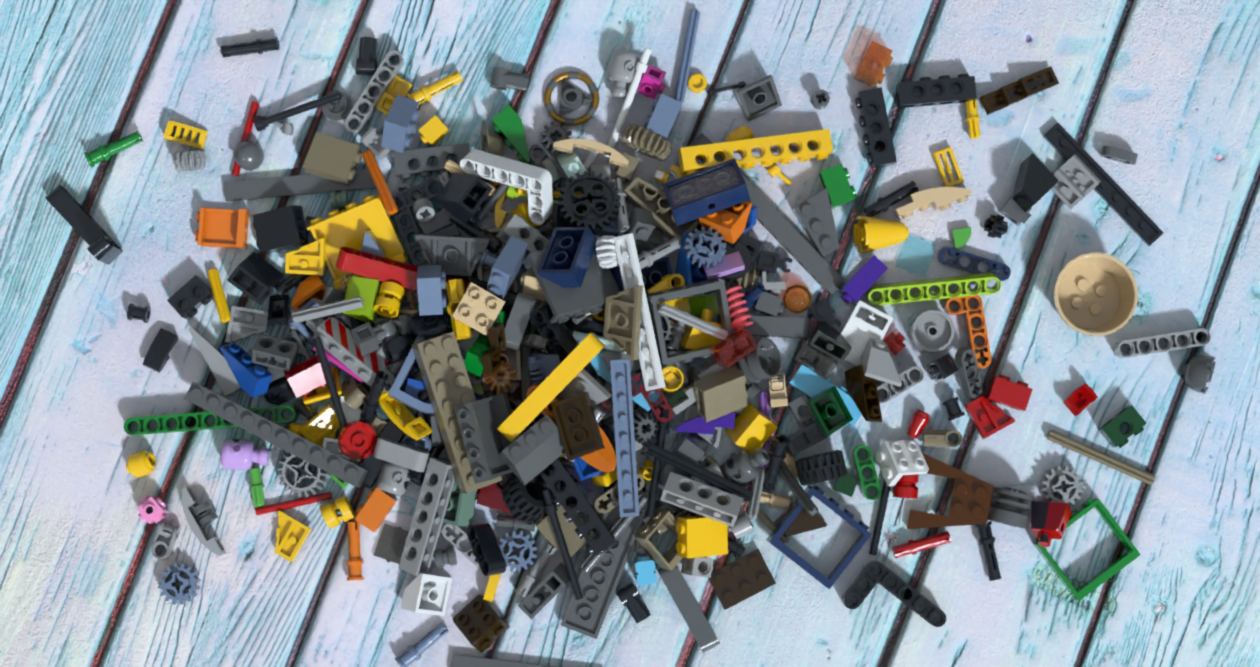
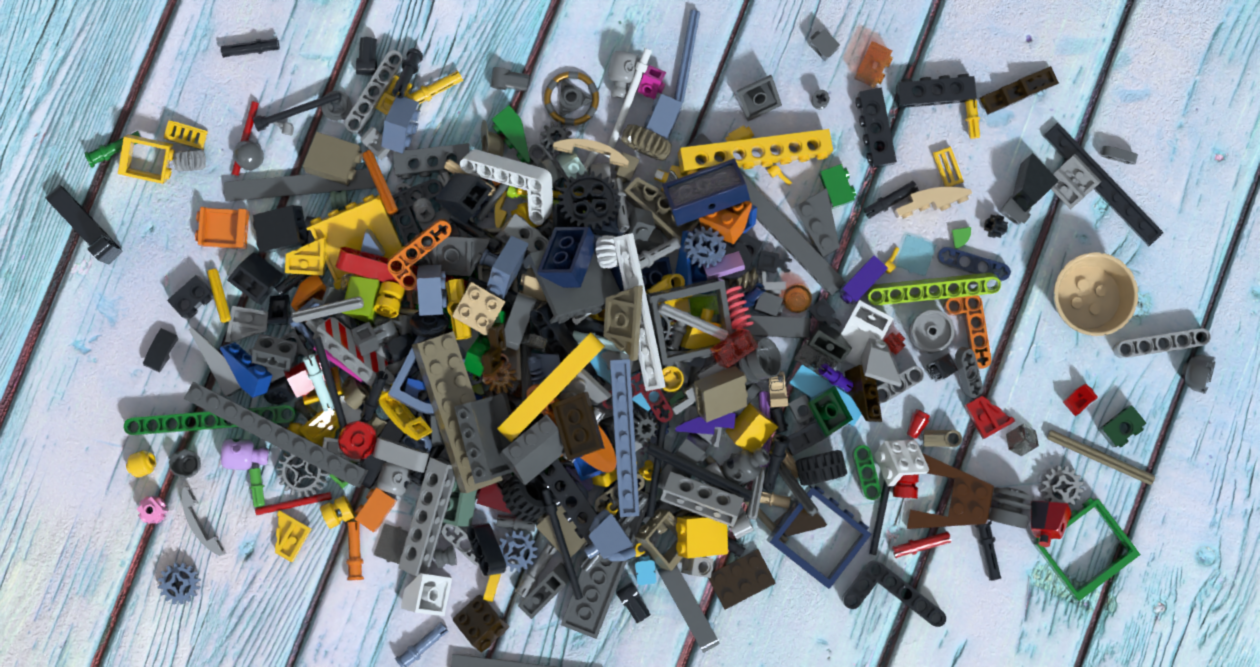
(126, 157): none -> yellow window
(139, 313): black bush -> none
(165, 538): light grey piece -> none
(185, 463): none -> dark grey hair
(206, 517): dark grey wheel -> none
(315, 374): none -> light aqua pin
(409, 67): none -> black pin
(421, 249): none -> orange beam
(433, 131): yellow brick -> none
(610, 538): none -> sand blue torso
(697, 83): yellow tile -> none
(710, 91): black hinge -> none
(779, 420): none -> black pin
(824, 44): none -> dark grey brick
(835, 377): none -> dark purple pin
(846, 485): dark green tile -> none
(877, 233): yellow cone -> none
(889, 264): none -> yellow hand
(953, 408): black bush -> none
(1009, 393): red brick -> none
(1022, 440): none -> clear smoke panel

